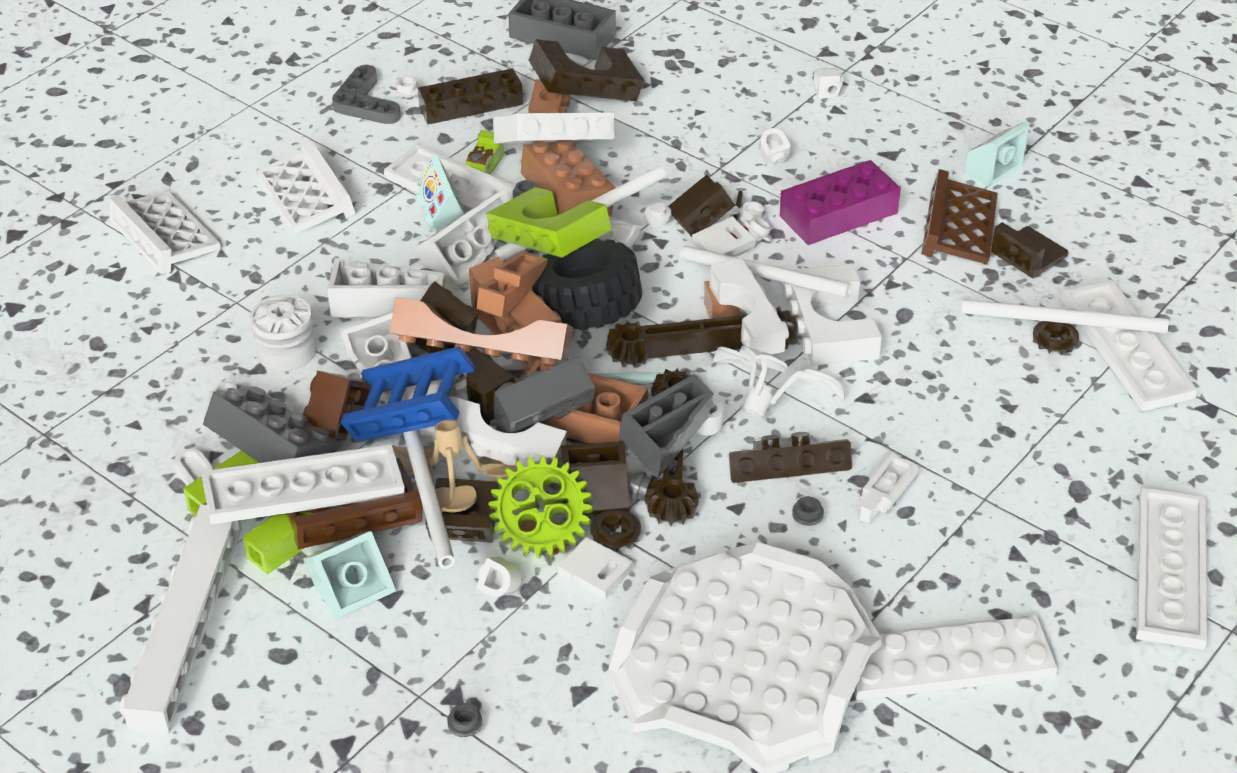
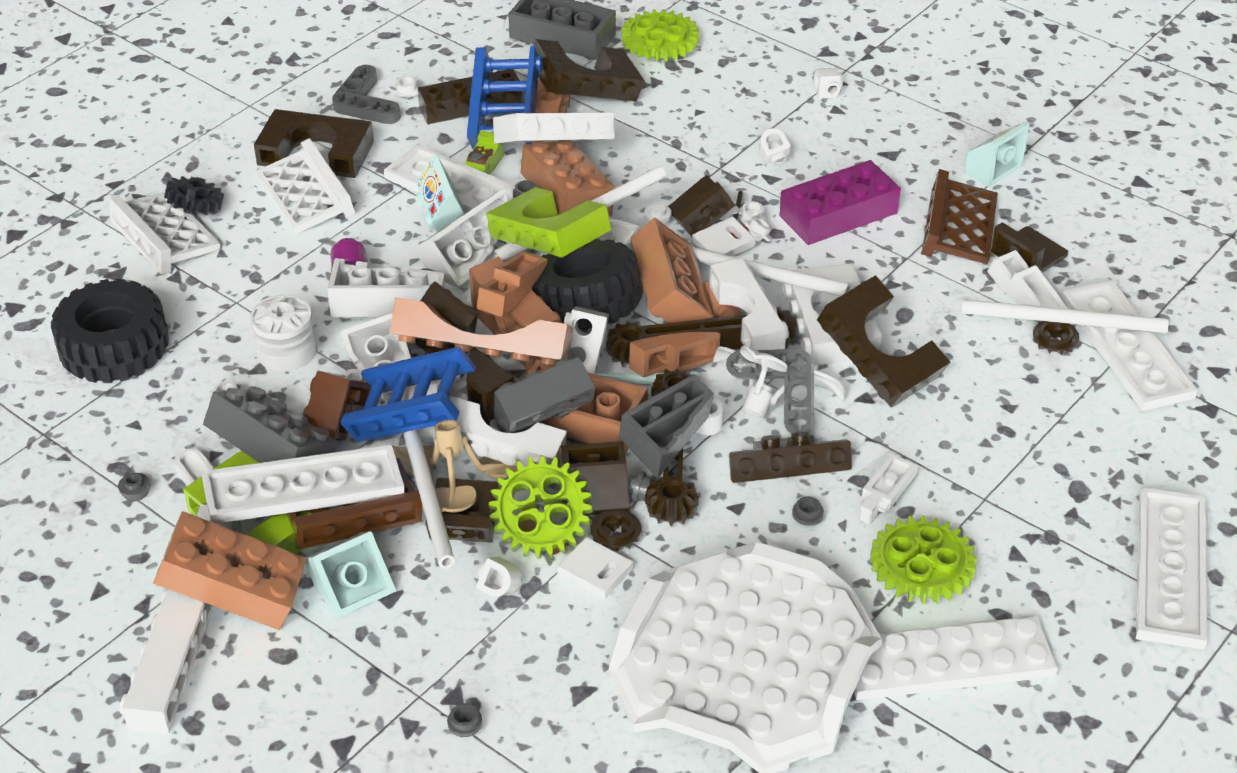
(115, 354): none -> black tyre
(134, 486): none -> dark grey plate
(194, 195): none -> black gear
(230, 570): none -> nougat brick
(287, 130): none -> dark brown arch
(349, 250): none -> magenta head
(483, 86): none -> blue fence
(590, 341): none -> white brick
(660, 35): none -> lime gear
(670, 274): none -> nougat brick
(672, 352): none -> nougat slope
(792, 378): none -> dark grey beam
(890, 375): none -> dark brown arch
(923, 559): none -> lime gear
(1023, 283): none -> white slope

